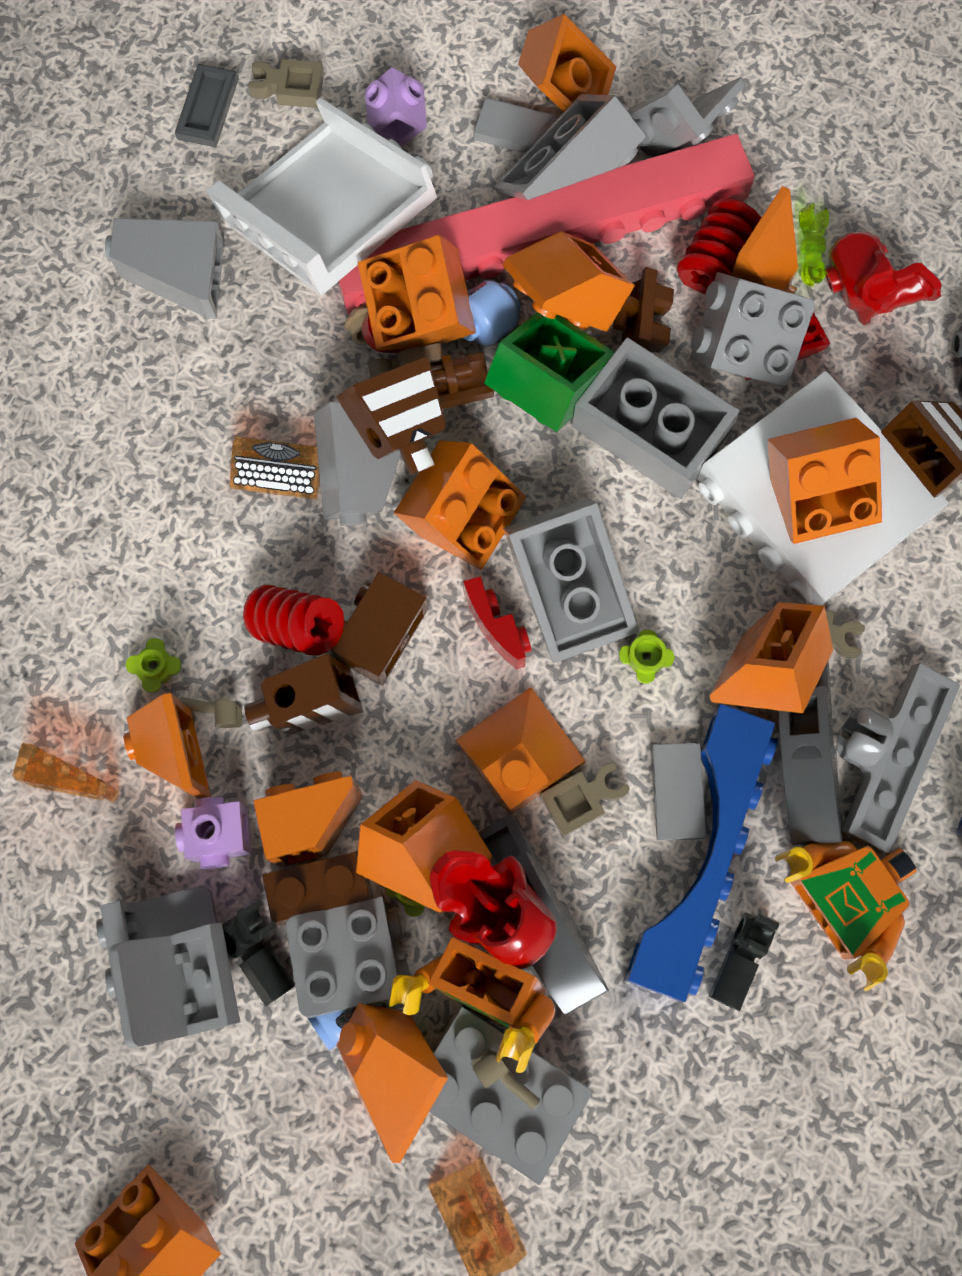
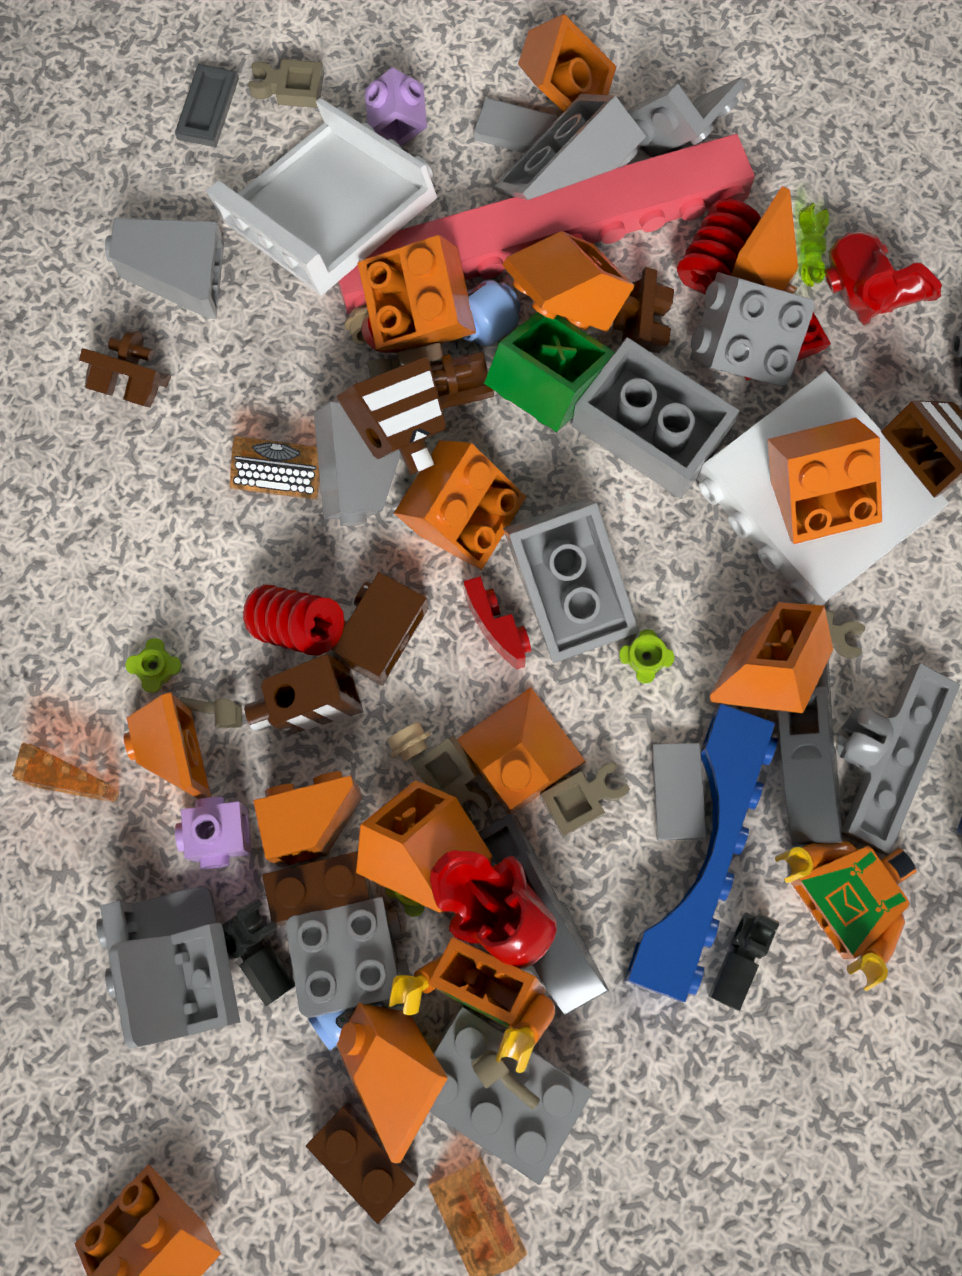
(104, 369): none -> reddish brown hips
(360, 1163): none -> reddish brown brick
(408, 742): none -> tan plate
(451, 771): none -> dark tan plate

